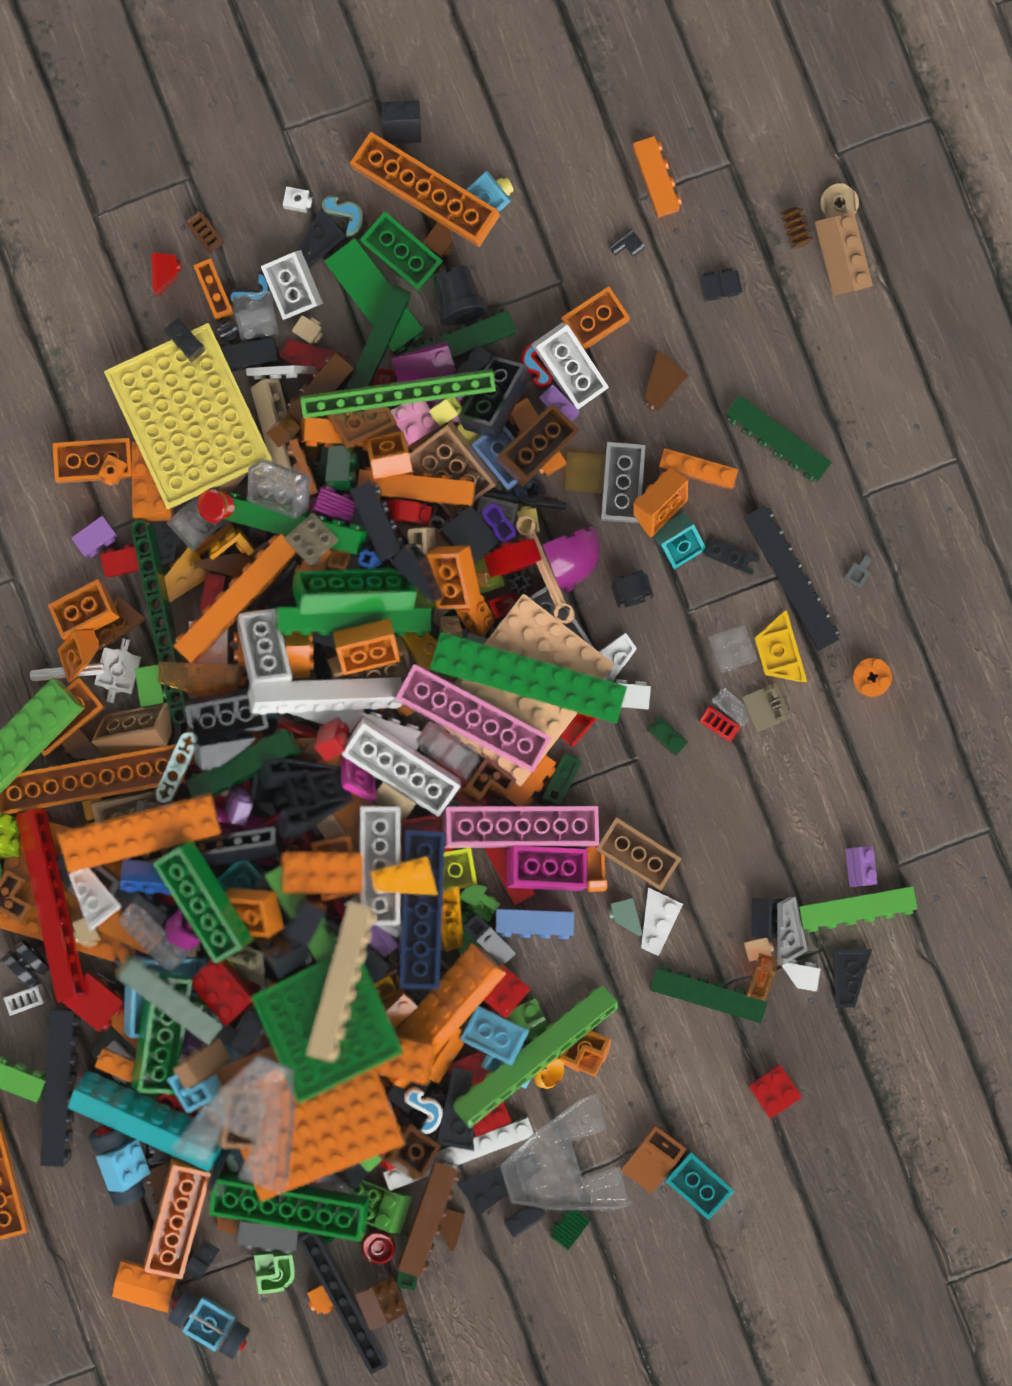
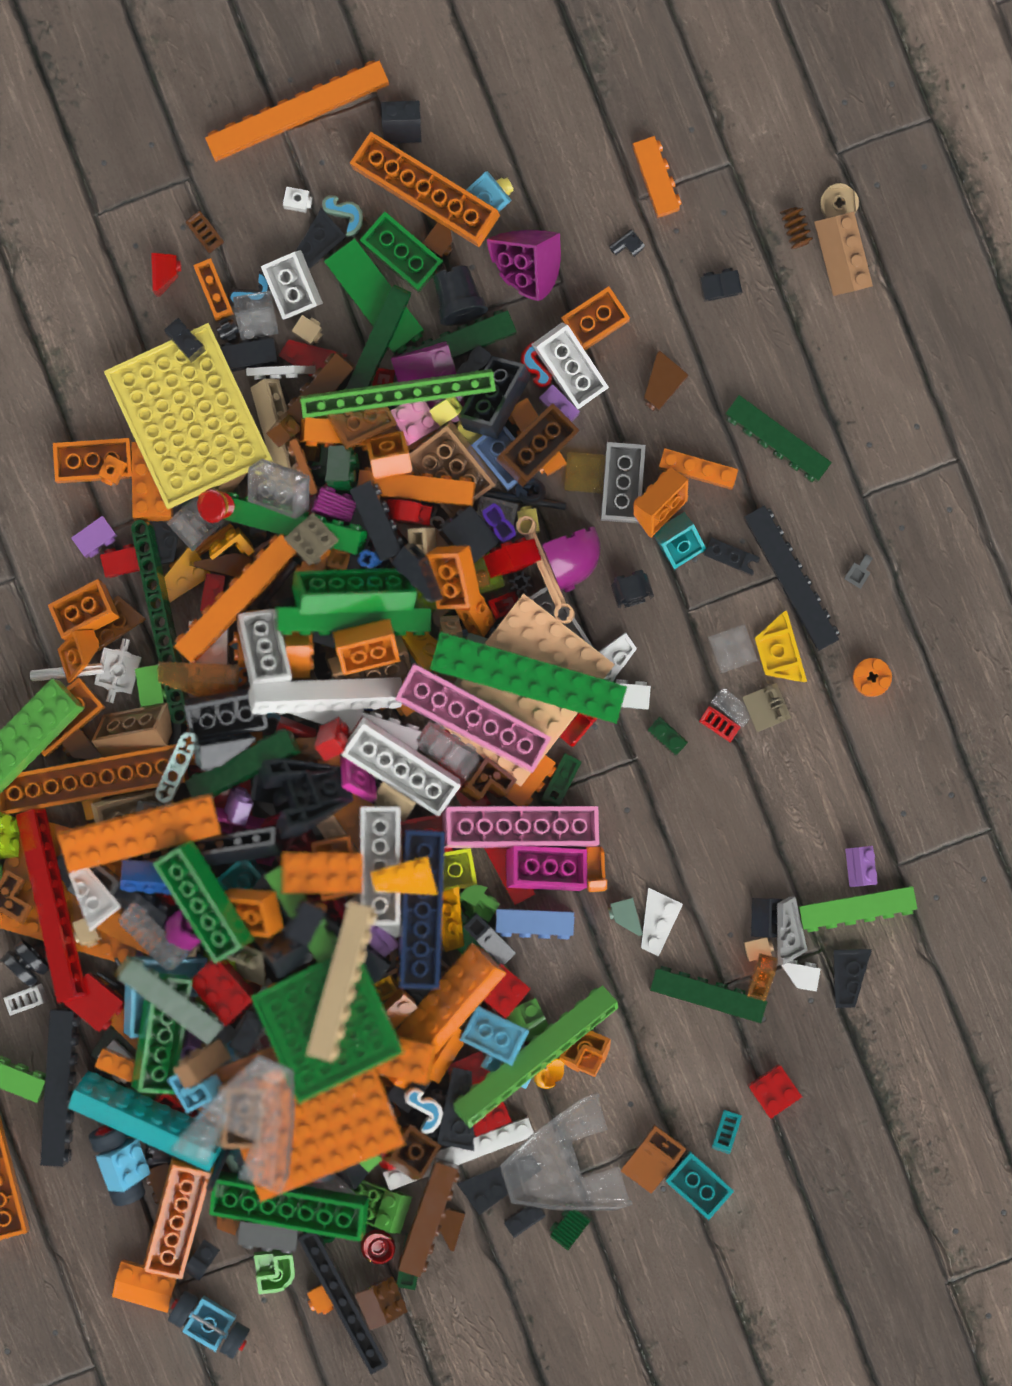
(297, 110): none -> orange brick
(527, 260): none -> magenta brick
(639, 852): medium nougat slope -> none
(726, 1149): none -> teal slope

